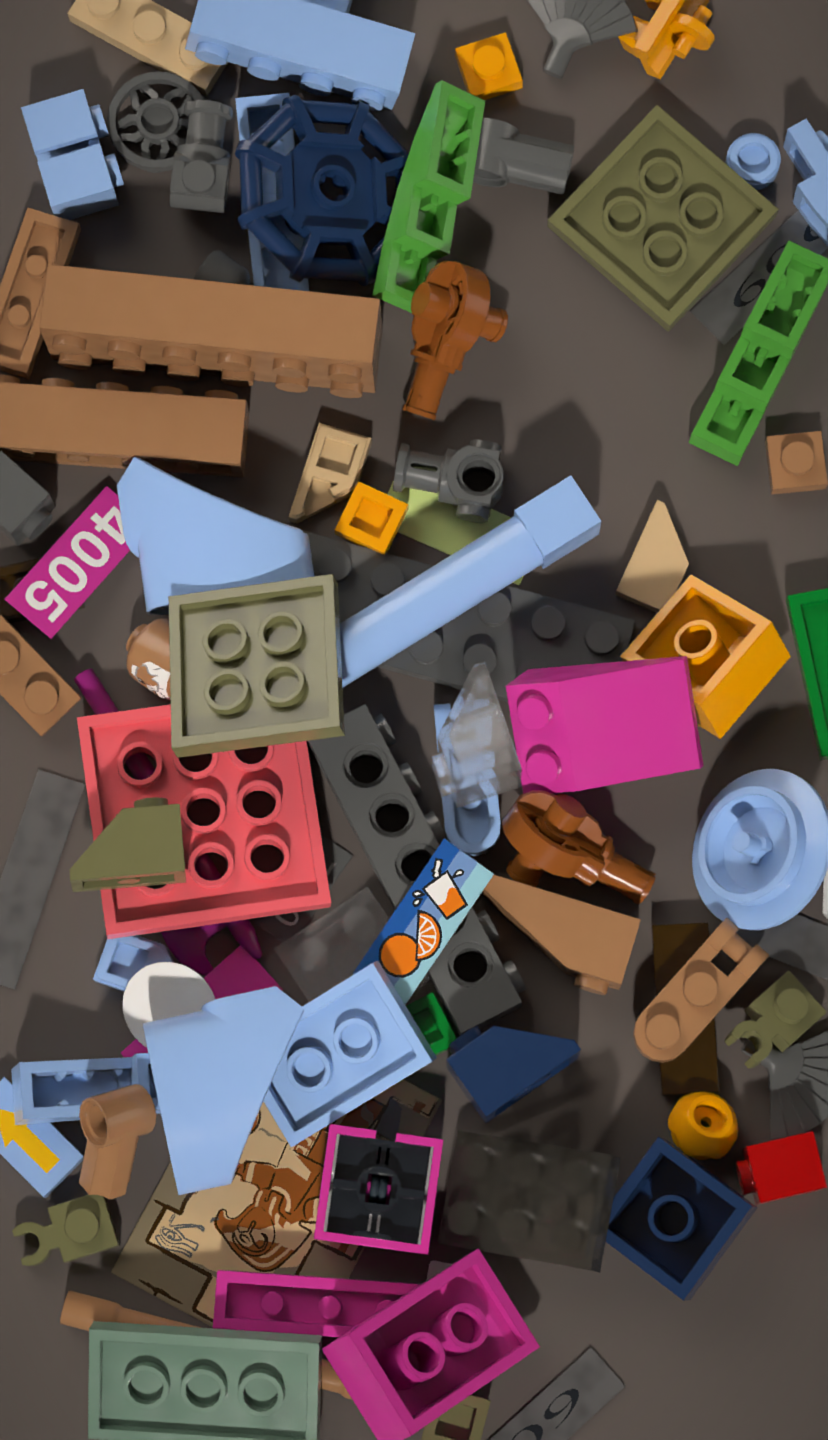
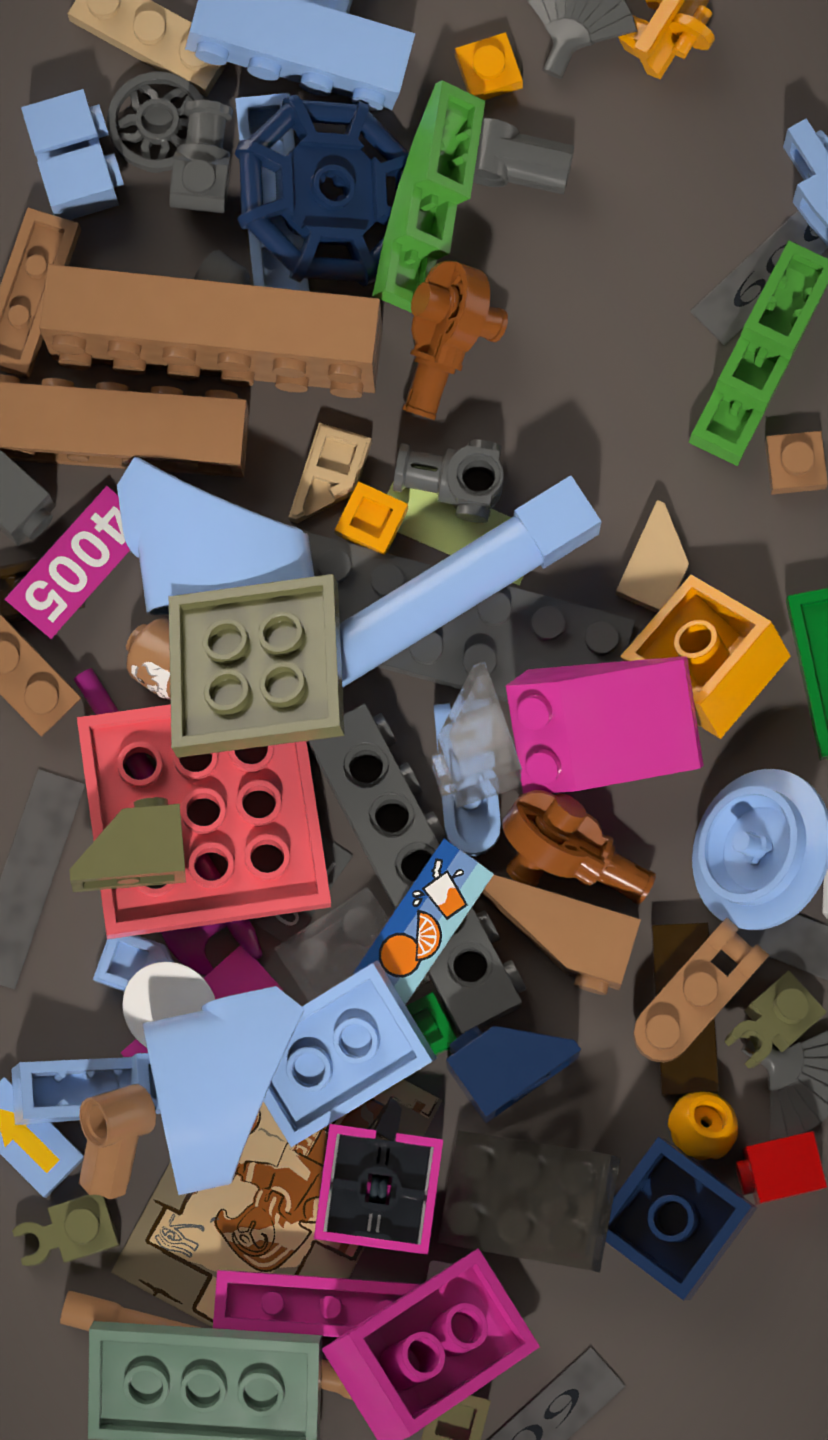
(662, 218): olive plate -> none
(754, 159): light blue tile -> none

